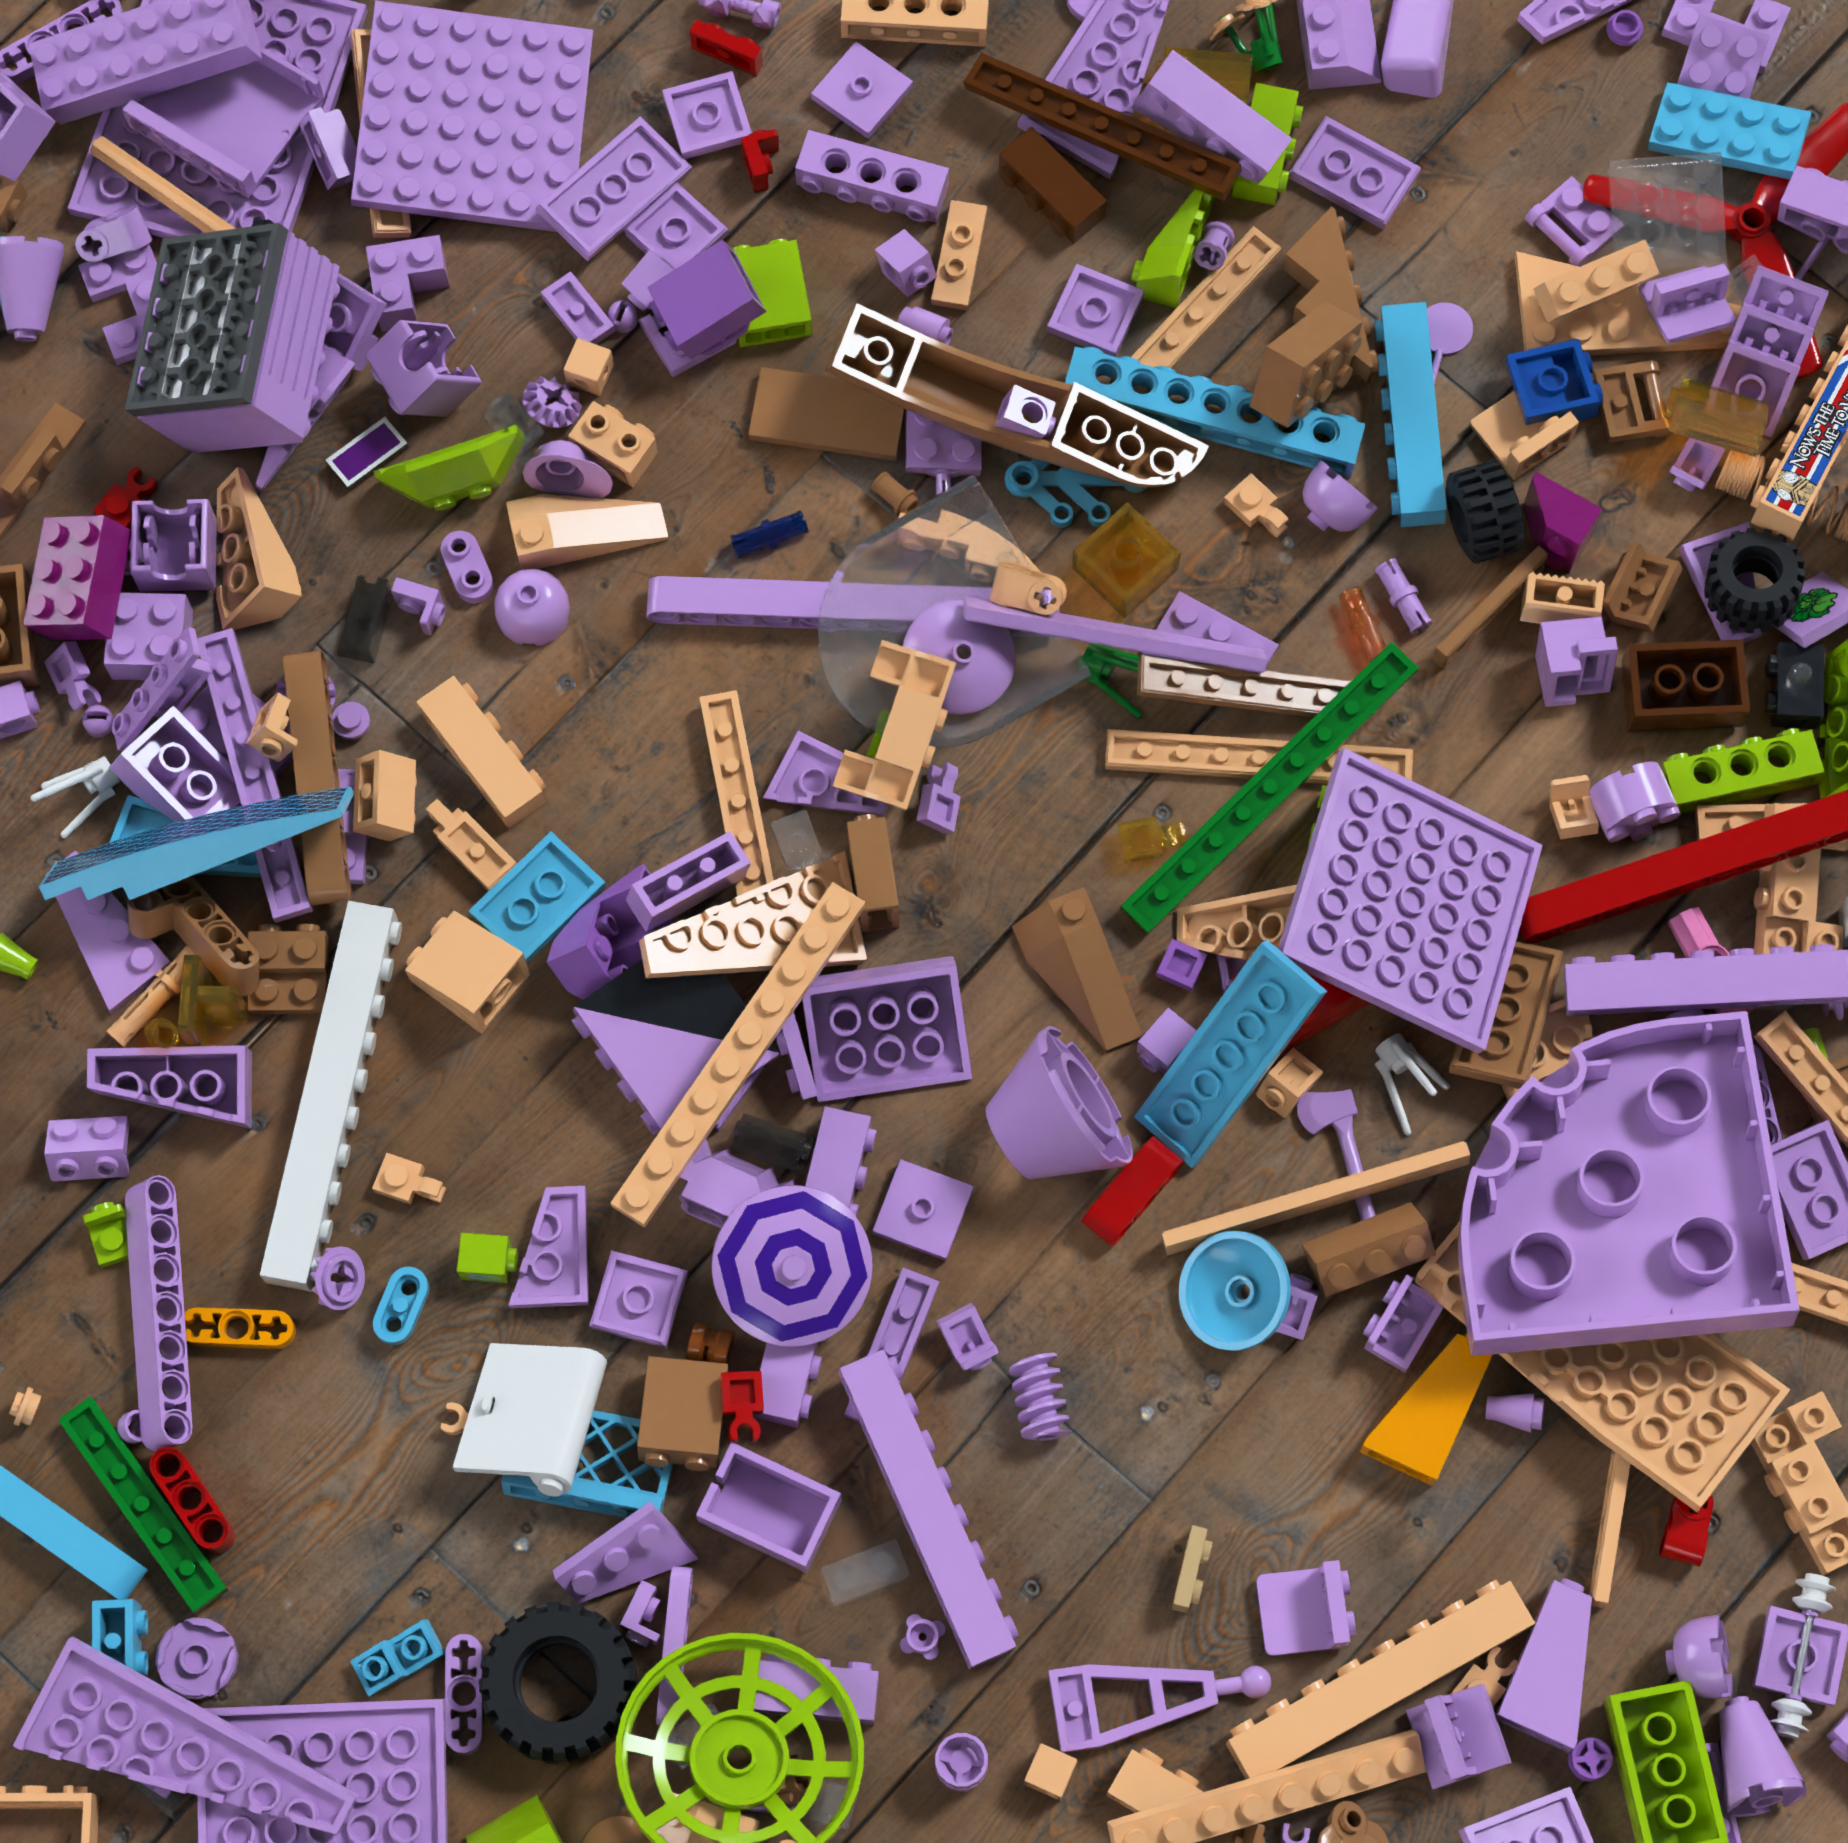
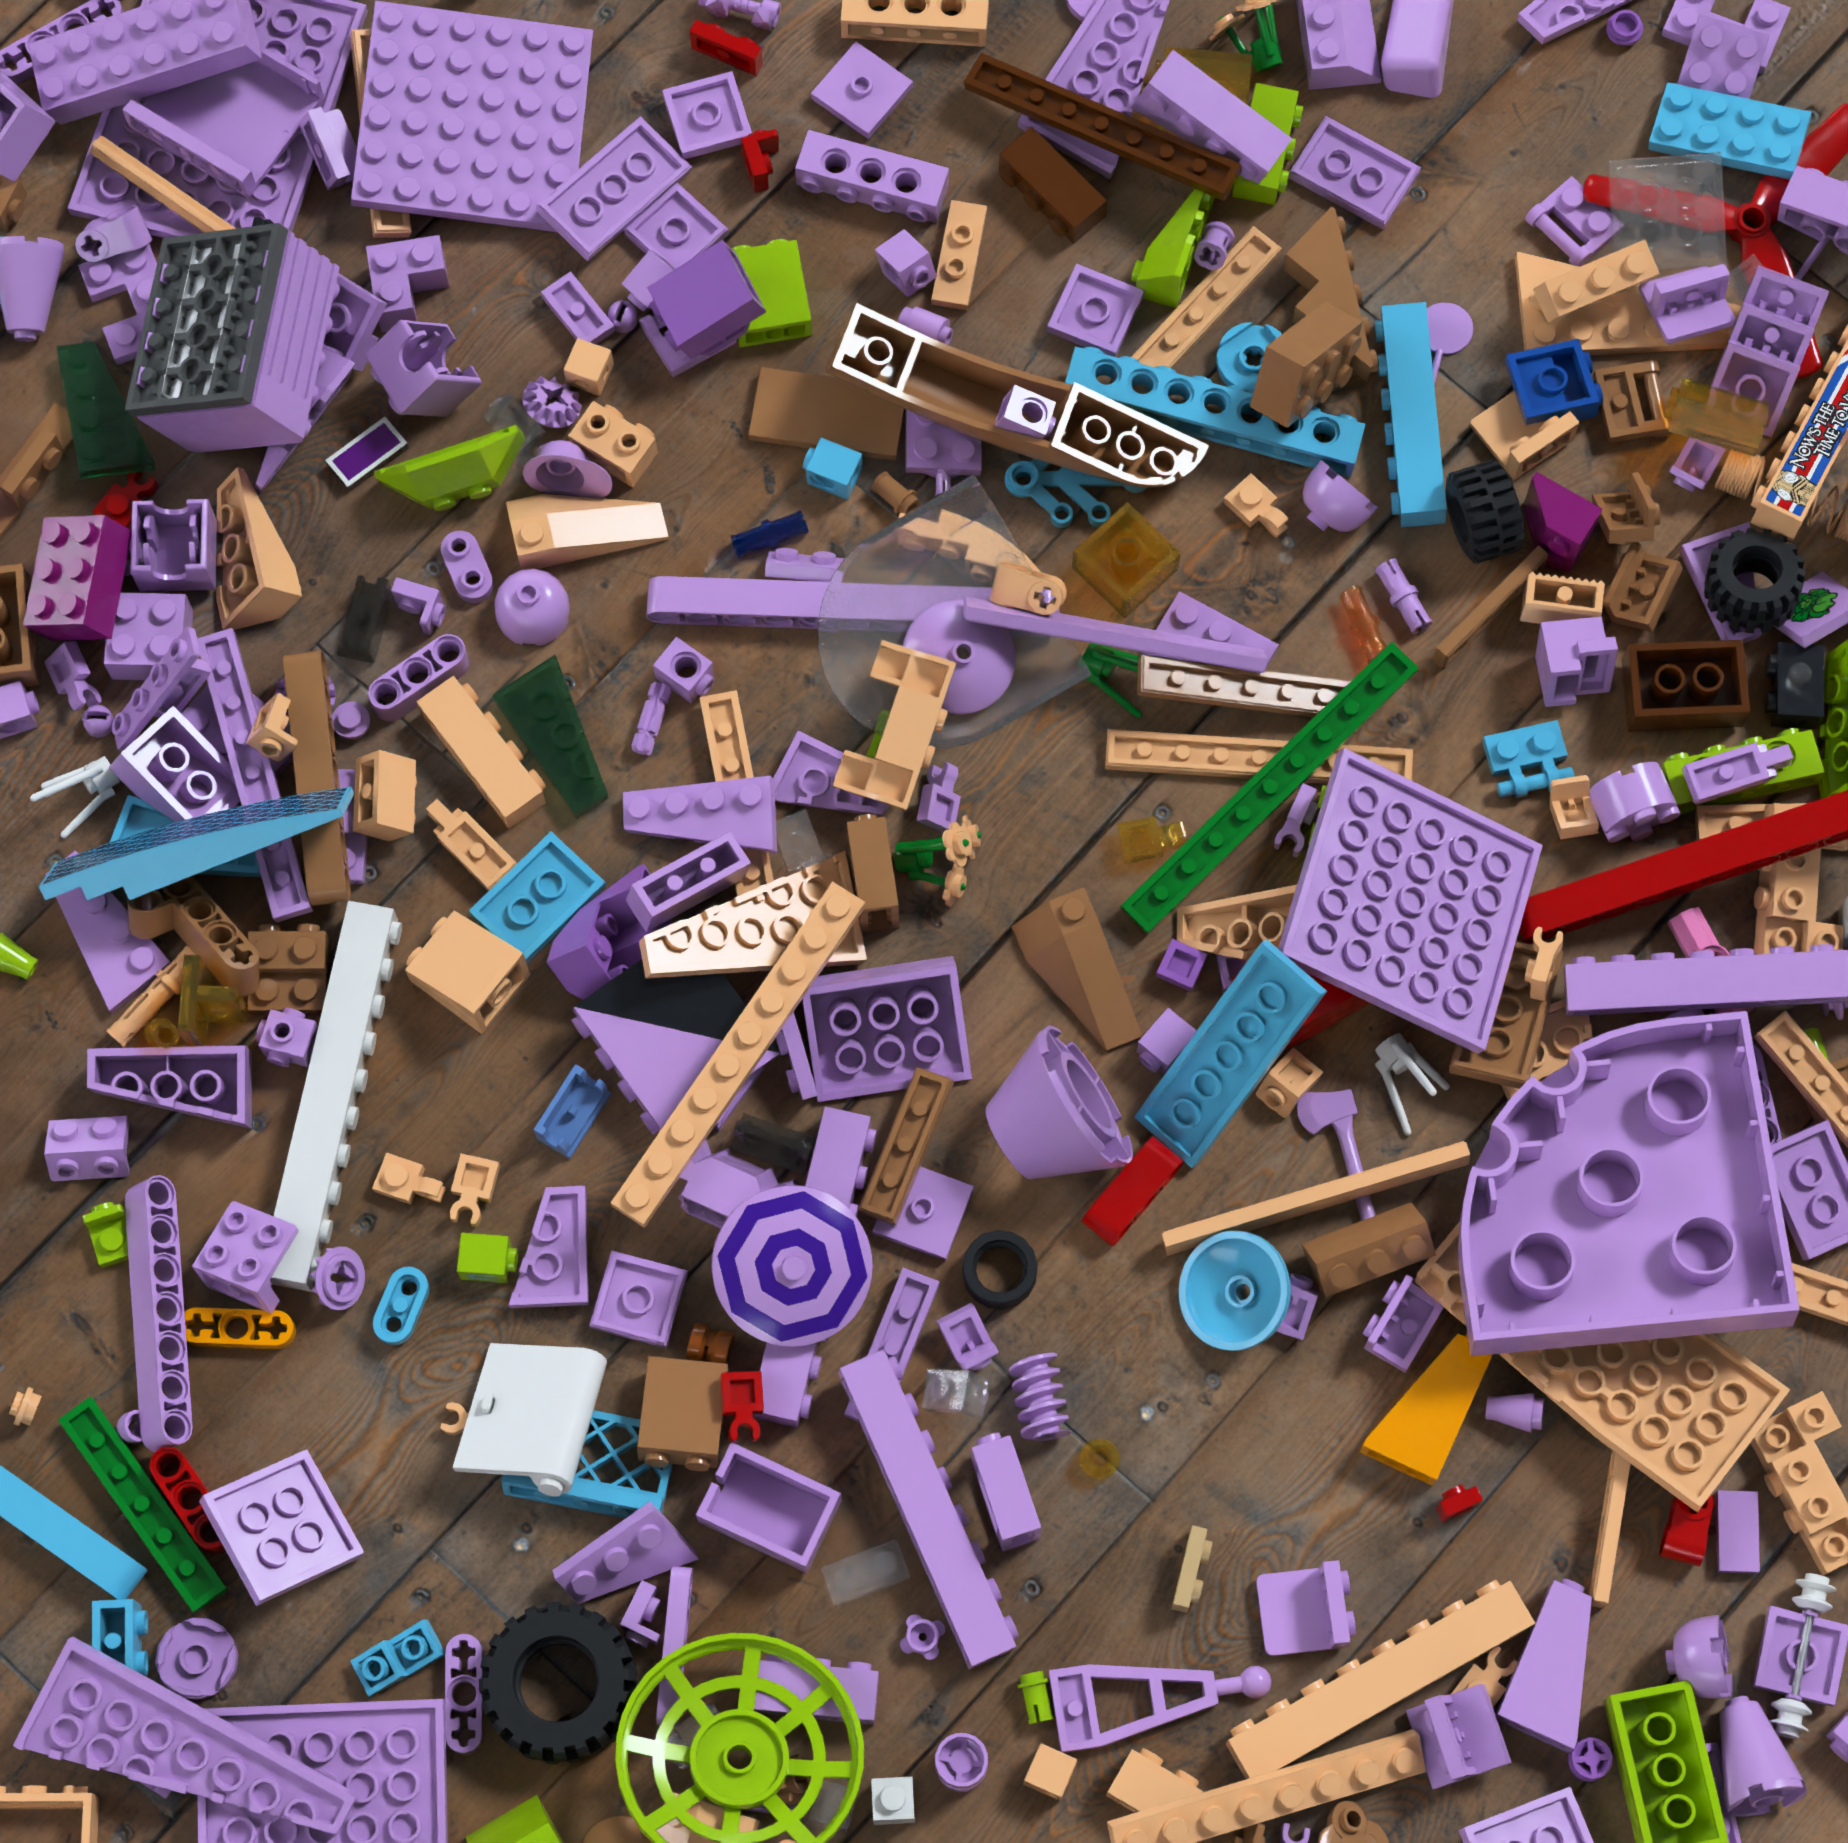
(101, 429): none -> clear green wing
(245, 1255): none -> lavender bracket
(281, 1527): none -> lavender plate
(287, 1037): none -> lavender brick
(423, 661): none -> lavender beam
(473, 1181): none -> light nougat plate
(550, 728): none -> clear green wing
(572, 1112): none -> medium blue hinge
(651, 718): none -> lavender axle
(677, 657): none -> lavender brick
(707, 812): none -> lavender wing
(790, 565): none -> lavender plate
(833, 468): none -> medium azure brick
(893, 1800): none -> white brick
(906, 1146): none -> medium nougat tile
(955, 1392): none -> clear bracket
(958, 843): none -> plant
(1005, 1491): none -> lavender window
(1006, 1240): none -> black tyre
(1036, 1697): none -> lime pin
(1099, 1446): none -> clear yellow plate
(1233, 349): none -> medium azure plate
(1301, 812): none -> lavender plate
(1458, 1501): none -> red plate
(1525, 749): none -> medium azure plate
(1540, 971): none -> light nougat plate
(1628, 515): none -> medium nougat bracket
(1734, 770): none -> lavender hinge
(1737, 1532): none -> lavender tile

